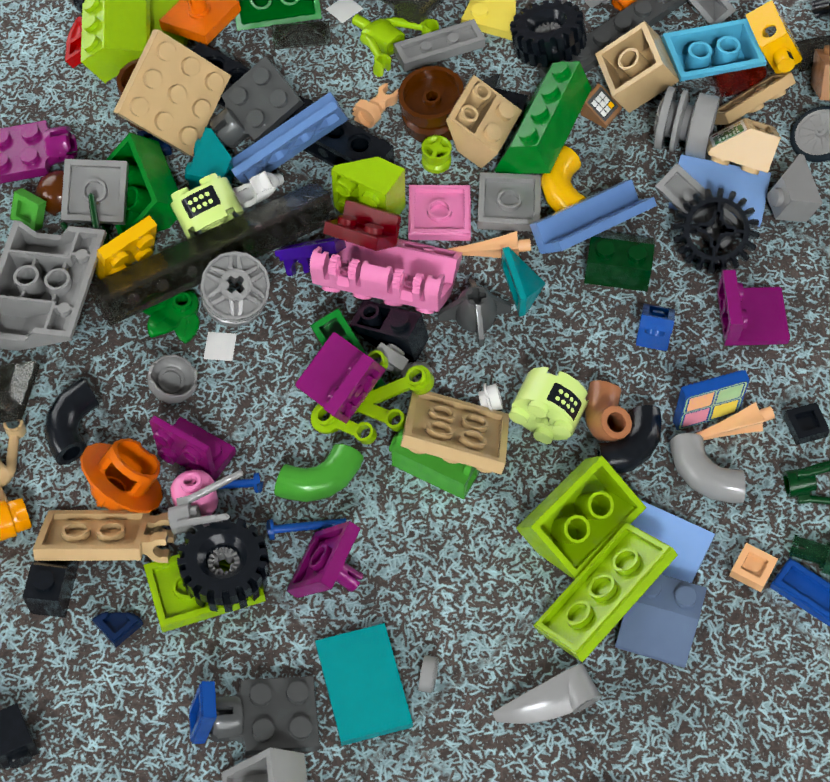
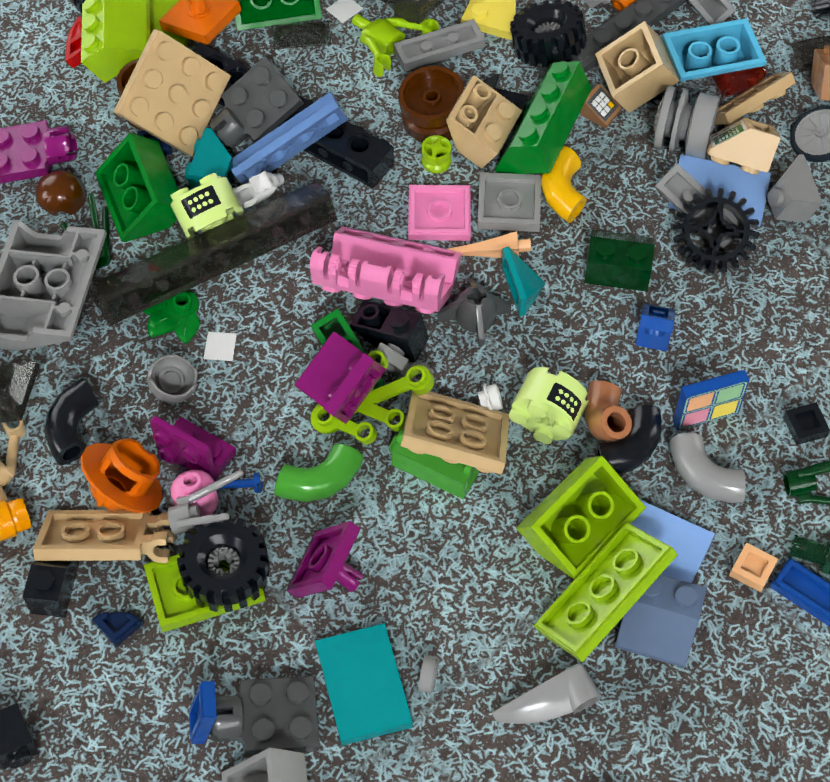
(28, 209): bright green plate -> none
(105, 180): light grey plate -> none
(130, 246): yellow plate -> none
(234, 308): light grey wheel -> none
(302, 252): dark purple plate -> none
(302, 526): blue piece -> none
(365, 226): dark red bracket -> none
(370, 112): light nougat piece -> none
(371, 183): lime slope -> none
(589, 217): medium blue fence -> none
(744, 421): light nougat piece -> none
(751, 313): magenta bracket -> none
(780, 48): yellow torso -> none

